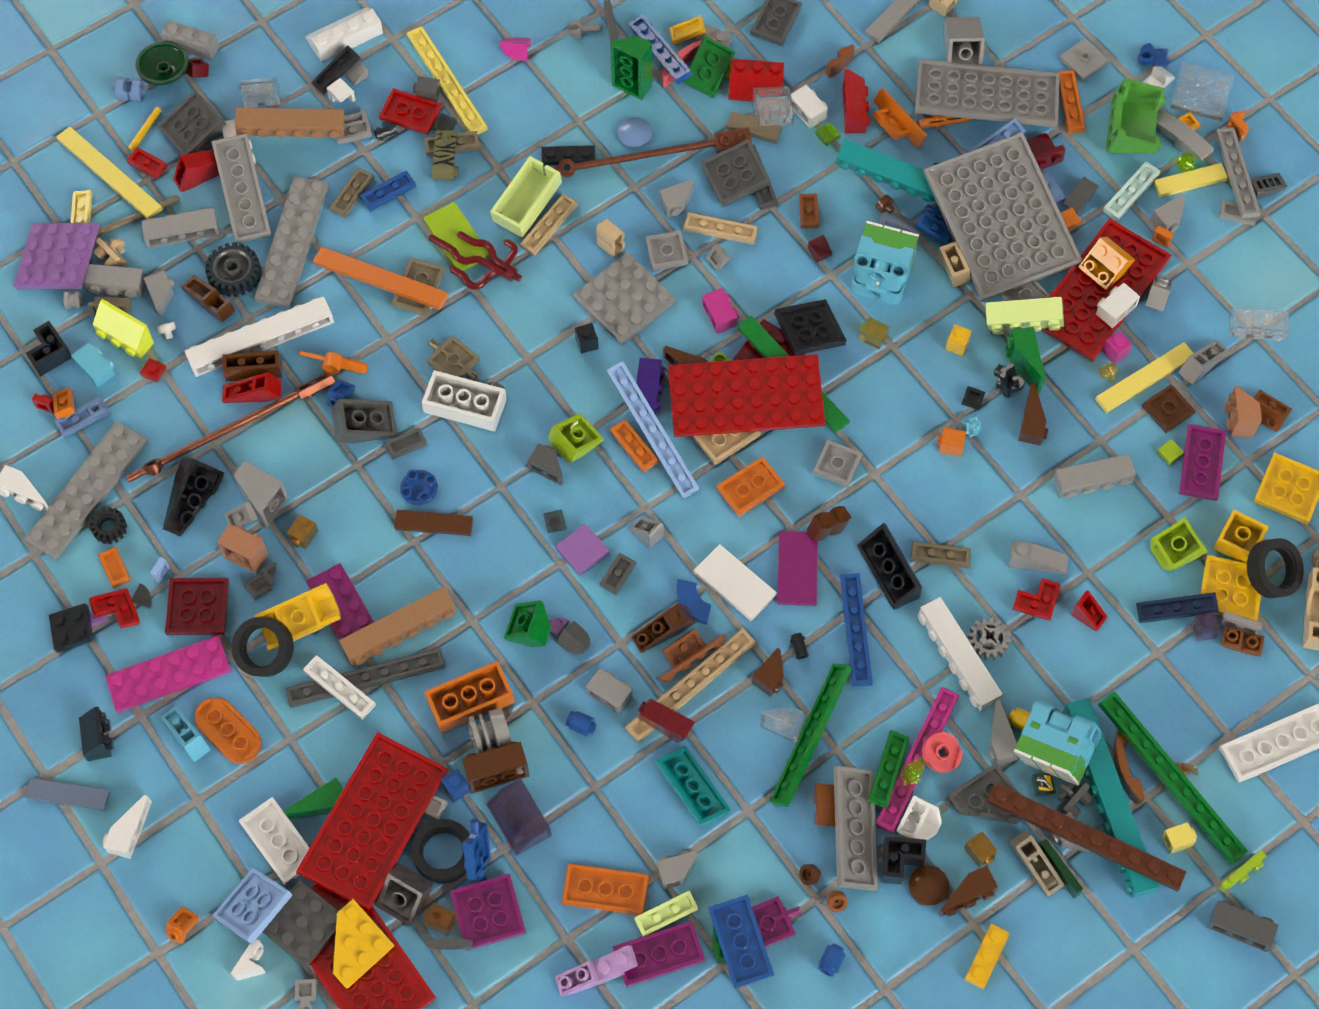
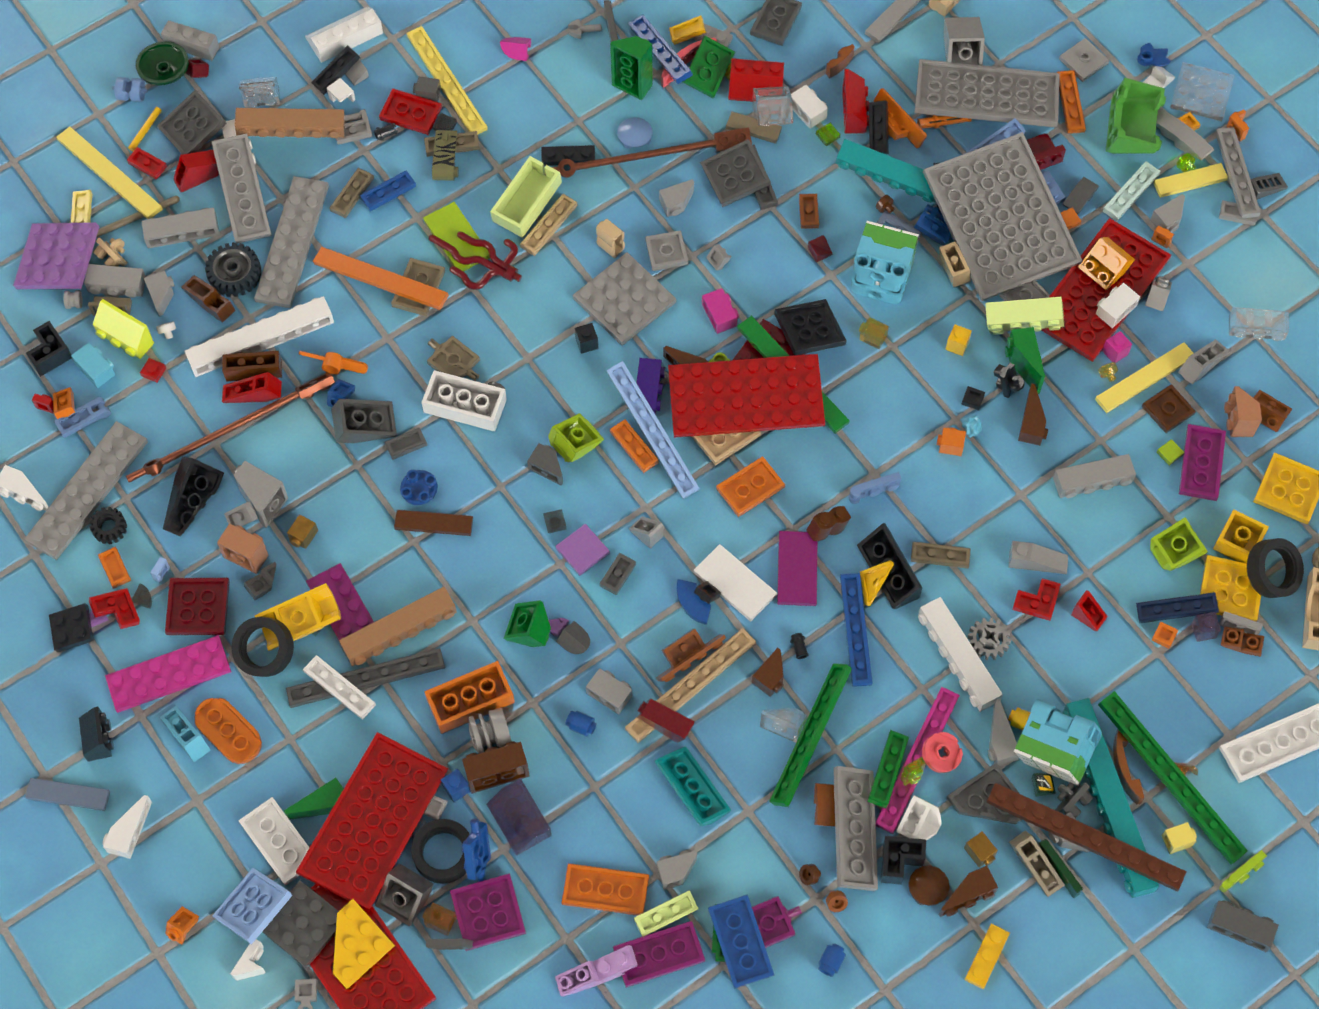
(664, 627): reddish brown slope -> none
(707, 592): none -> black plate
(720, 228): tan tile -> none
(837, 463): light grey plate -> none
(873, 579): none -> yellow tile
(874, 487): none -> medium blue plate
(878, 126): none -> black tile
(1164, 635): none -> orange plate

